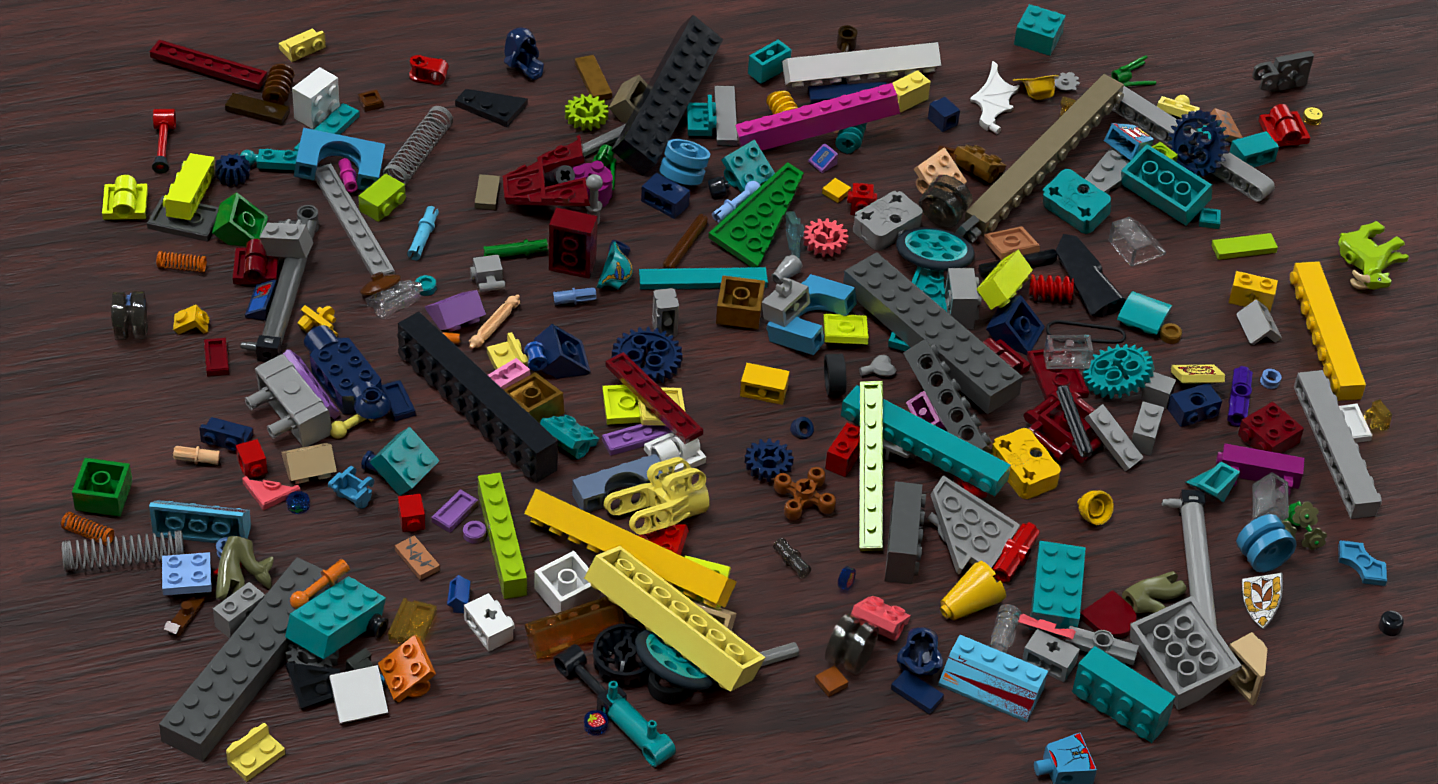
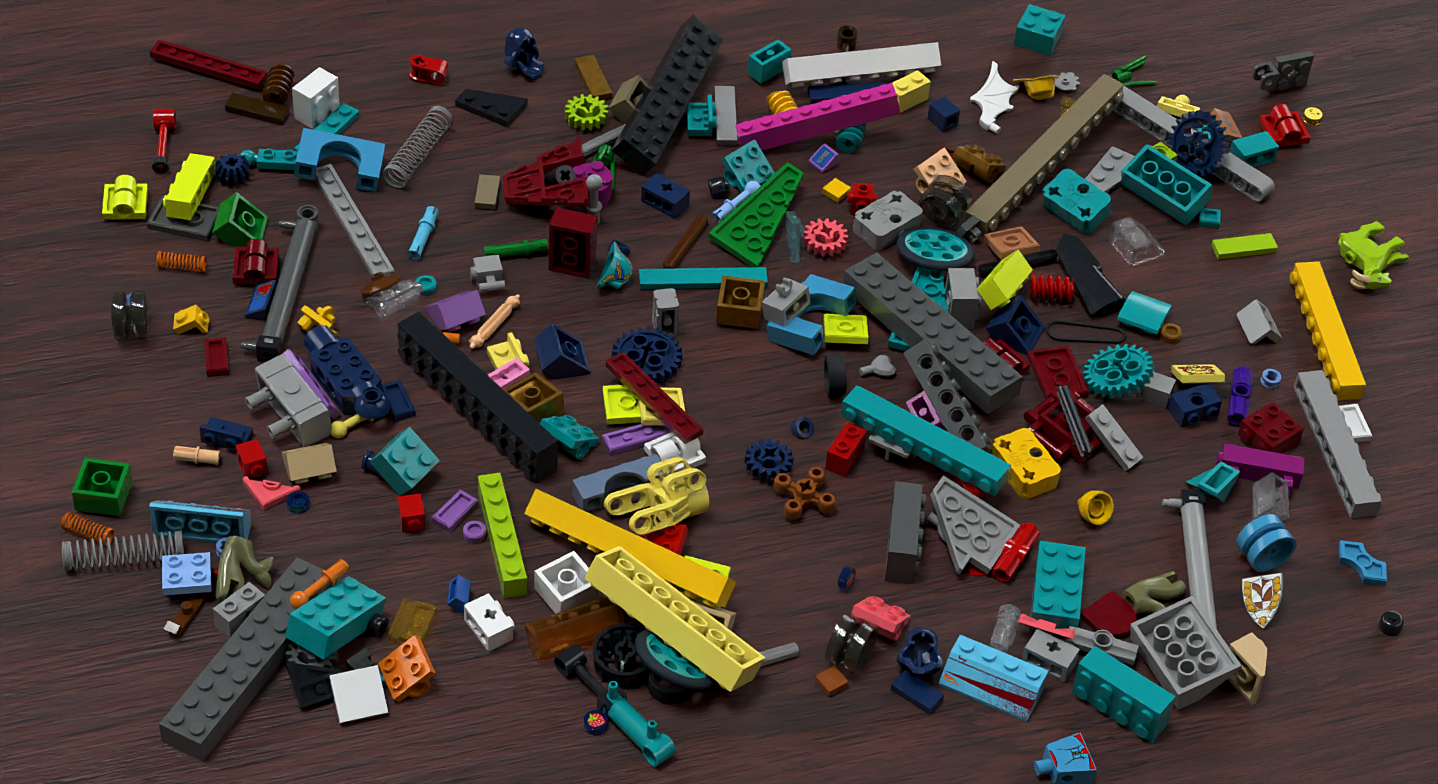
(254, 752): light yellow bracket -> none
(286, 239): light grey brick -> none
(302, 44): light yellow bracket -> none
(347, 175): dark pink pin -> none
(352, 488): dark azure piece -> none
(370, 100): reddish brown tile -> none
(382, 197): lime brick -> none
(417, 557): nougat tile -> none
(537, 360): blue bush -> none
(574, 296): medium blue axle -> none
(684, 162): dark azure wheel -> none
(764, 383): yellow brick -> none
(788, 268): light grey cone -> none
(792, 557): clear smoke pin -> none
(871, 466): tile -> none
(973, 592): yellow cone -> none
(1068, 351): clear brick -> none
(1127, 139): dark azure torso -> none
(1147, 427): light grey brick -> none
(1251, 287): yellow brick -> none
(1305, 515): olive plant -> none
(1379, 414): clear yellow tile -> none

